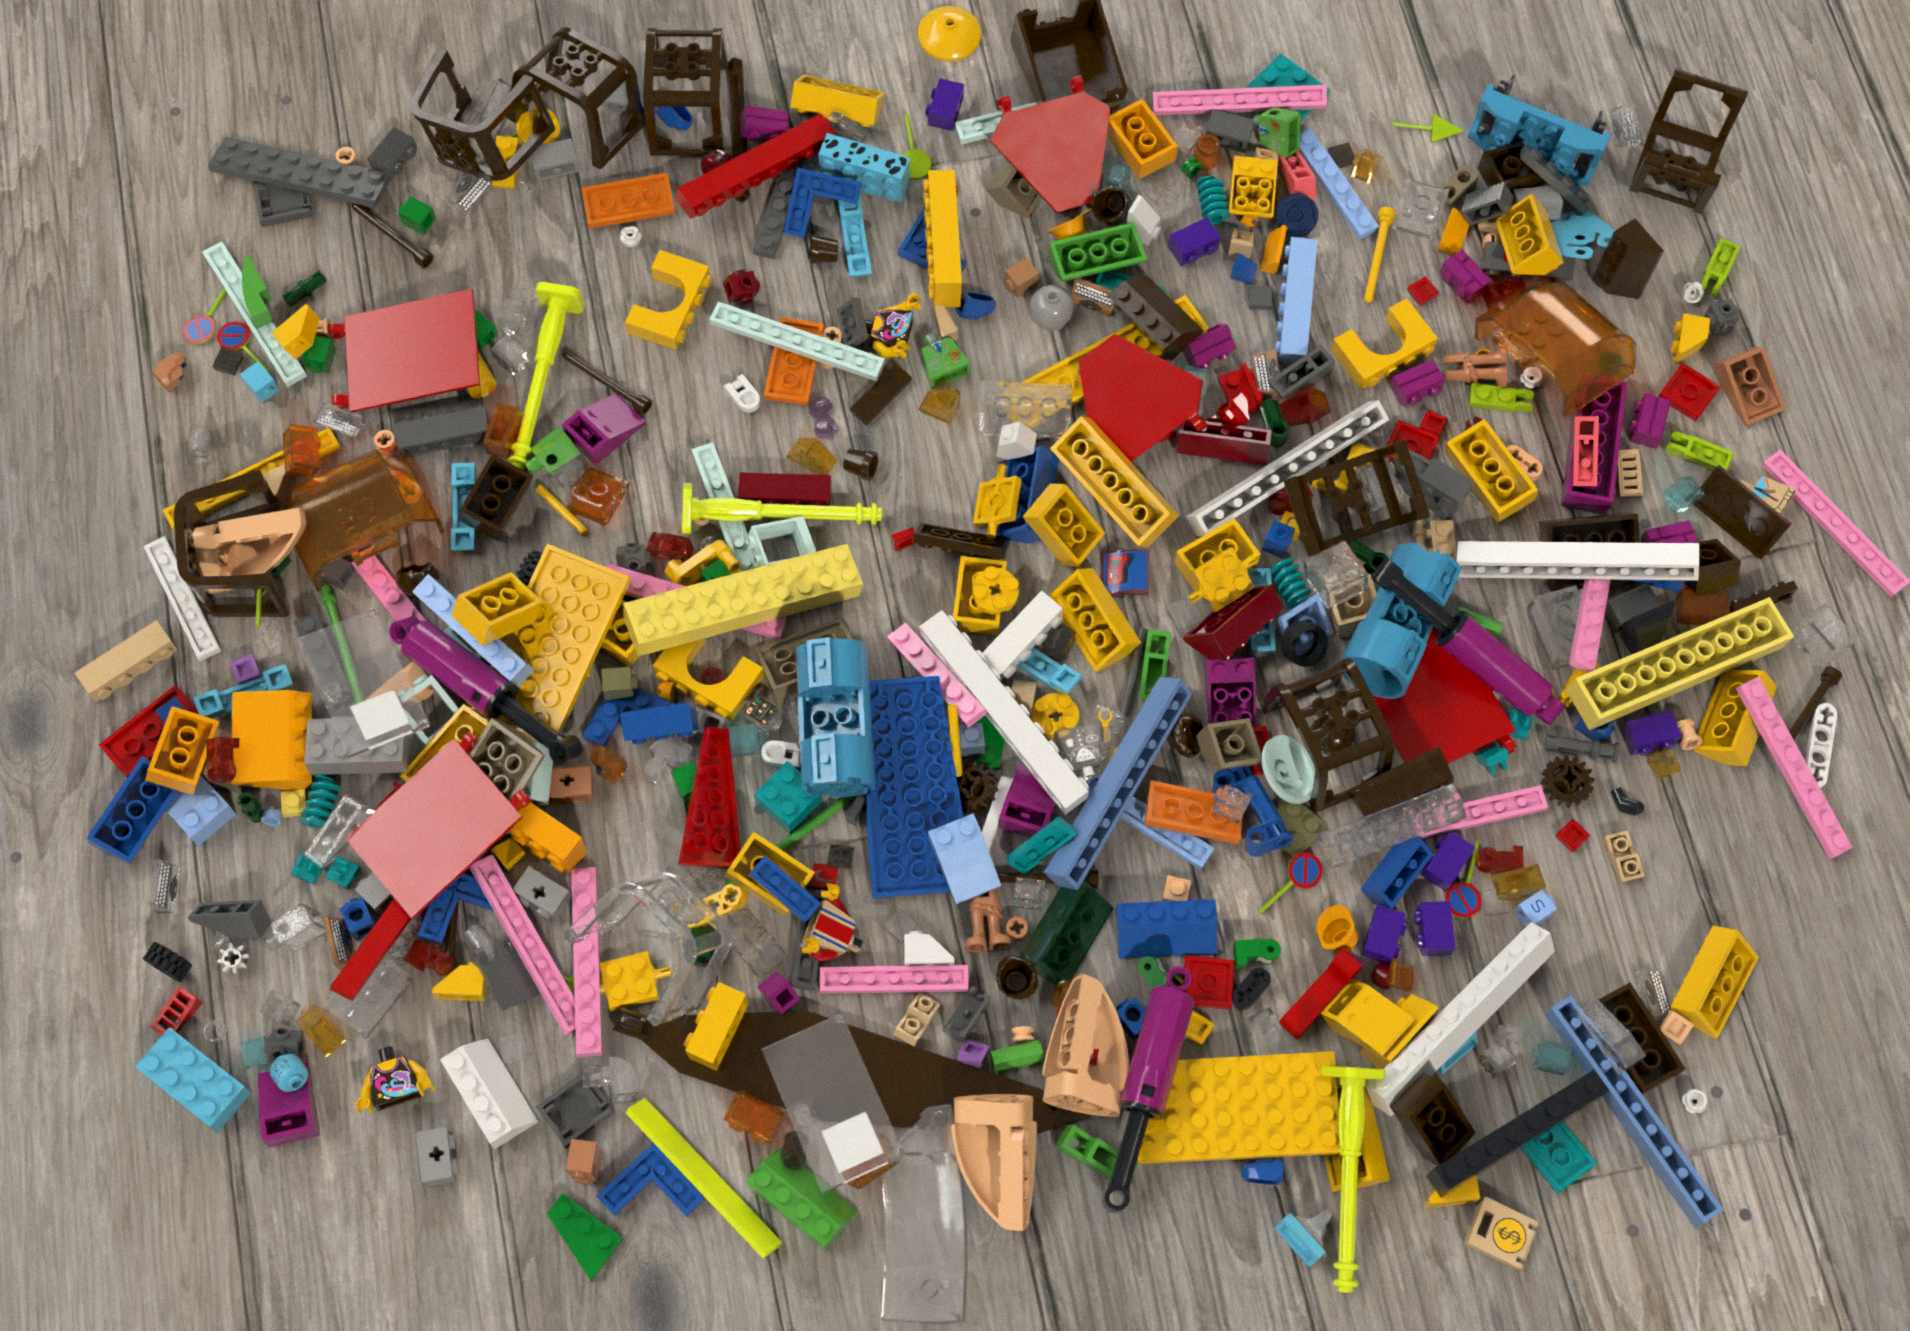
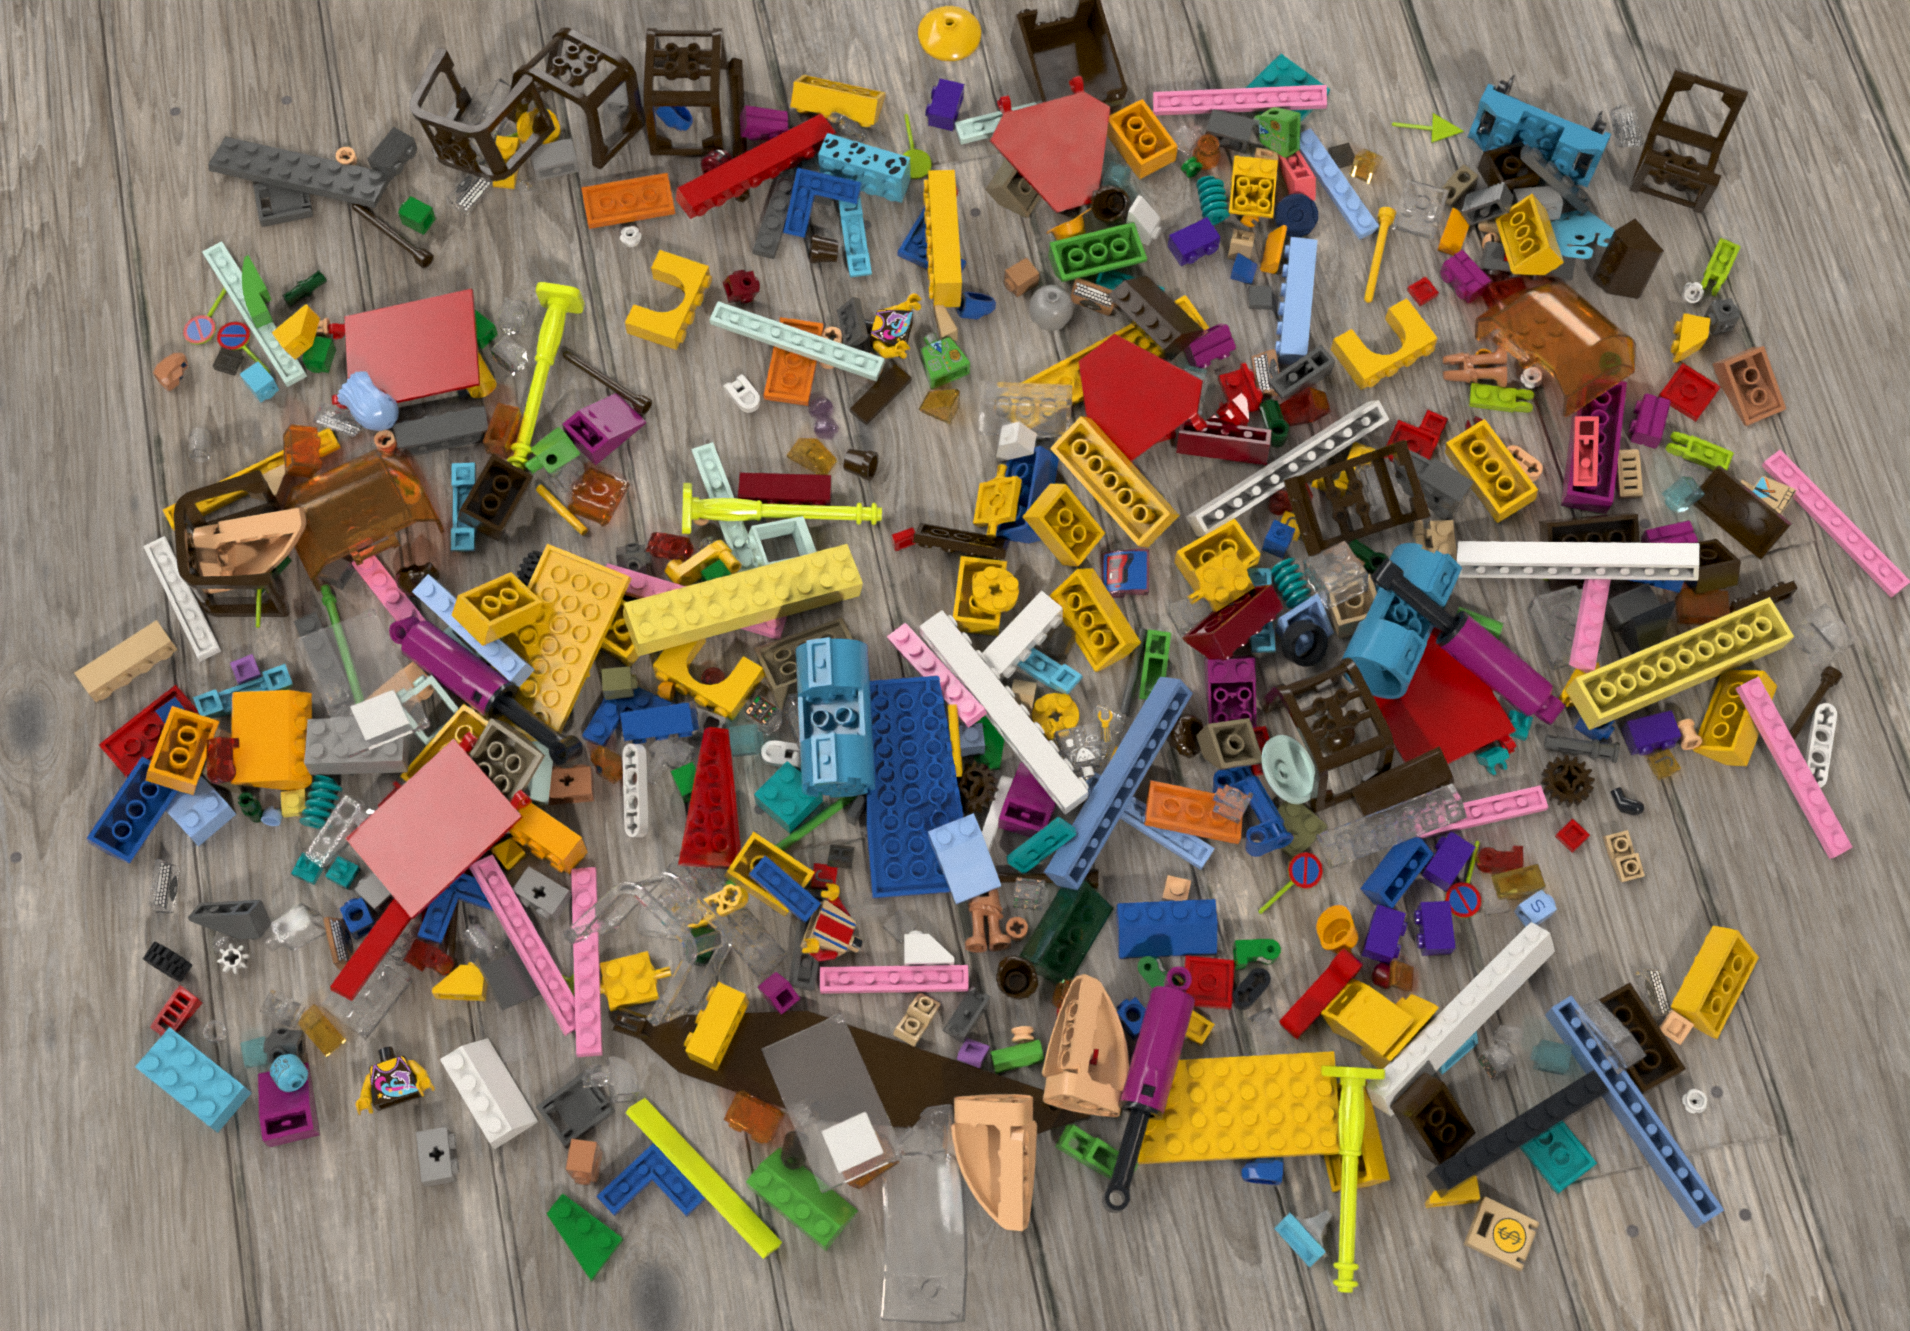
(368, 403): none -> light blue piece
(635, 790): none -> white beam
(1417, 383): magenta brick -> none

